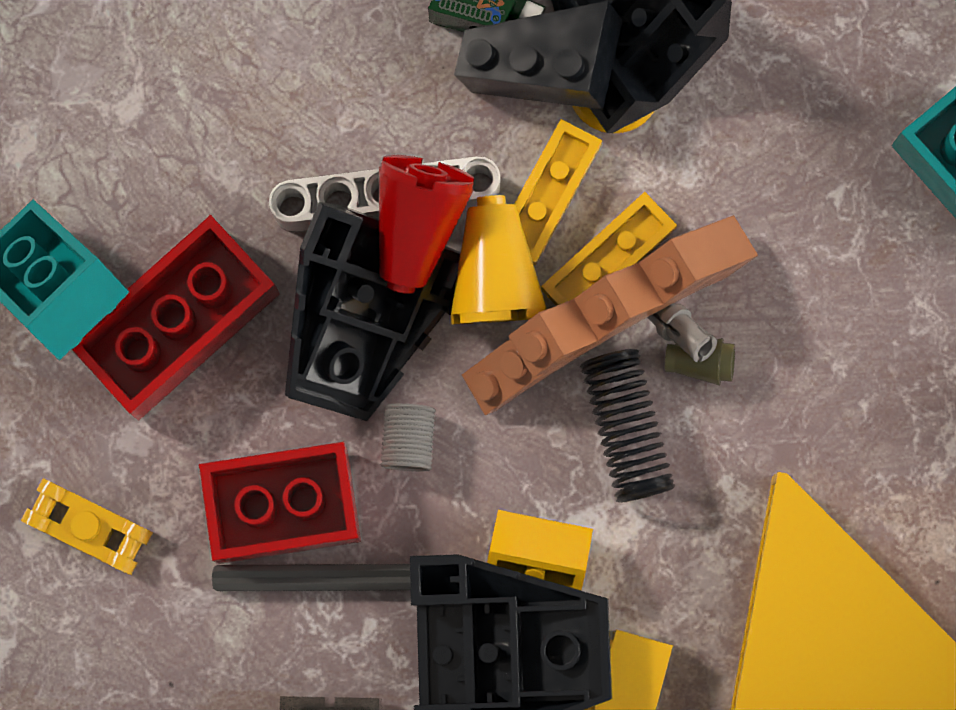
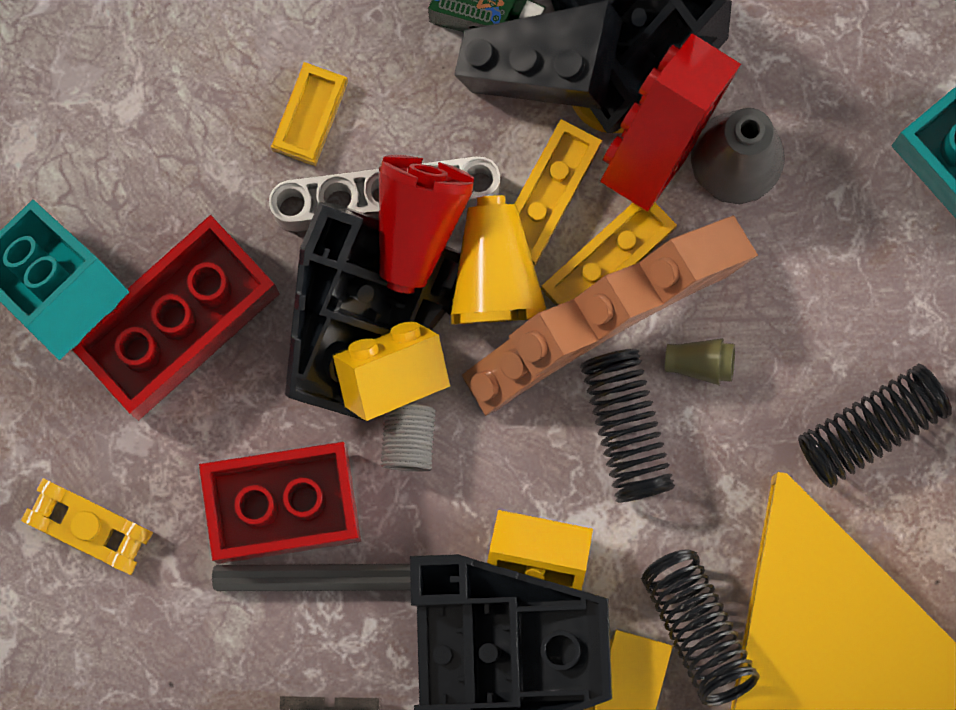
(309, 114): none -> yellow tile
(391, 370): none -> yellow brick
(668, 122): none -> red brick
(677, 325): light grey pin -> none
(723, 674): none -> black piece
(738, 156): none -> dark grey cone
(820, 454): none -> black piece

